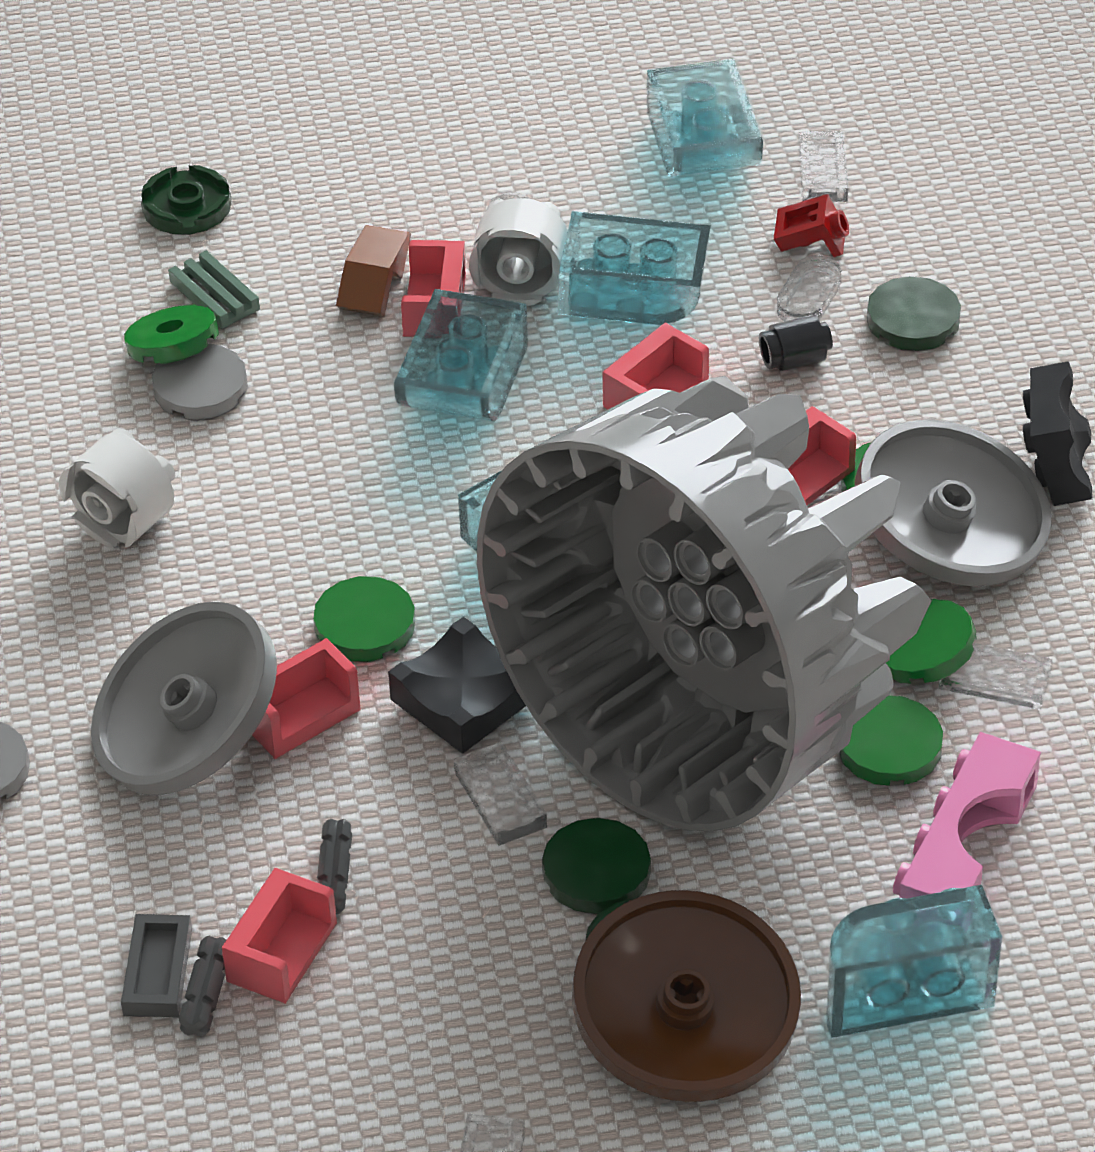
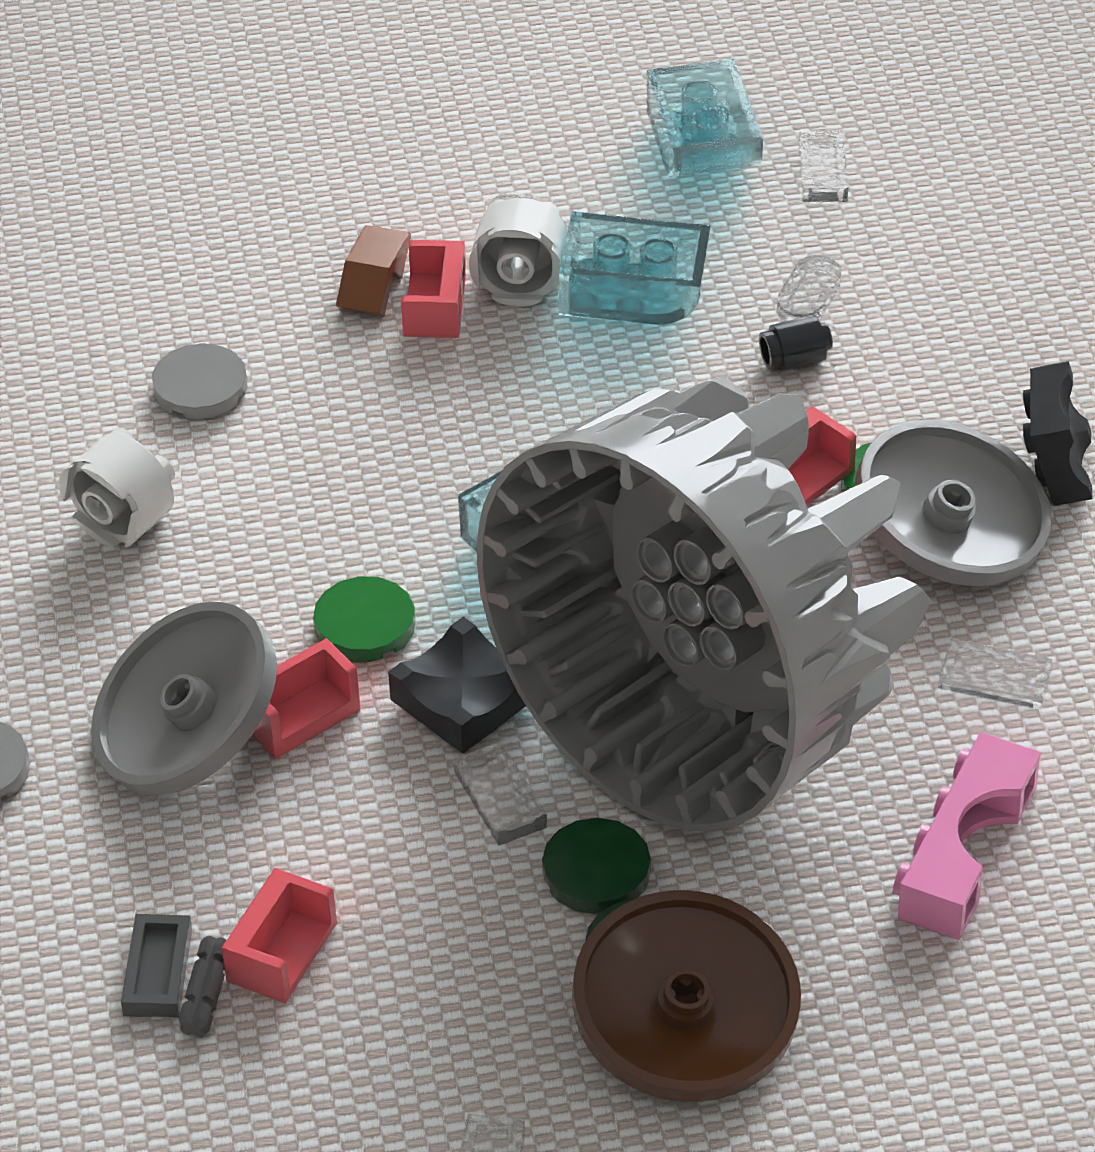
(171, 334): green tile -> none
(186, 200): dark green tile -> none
(221, 286): sand green tile -> none
(335, 859): dark grey axle -> none
(464, 356): clear light blue brick -> none
(660, 361): coral panel -> none
(811, 222): red bracket -> none
(894, 743): green tile -> none
(913, 313): tile -> none
(913, 961): clear light blue brick -> none
(938, 646): green tile -> none

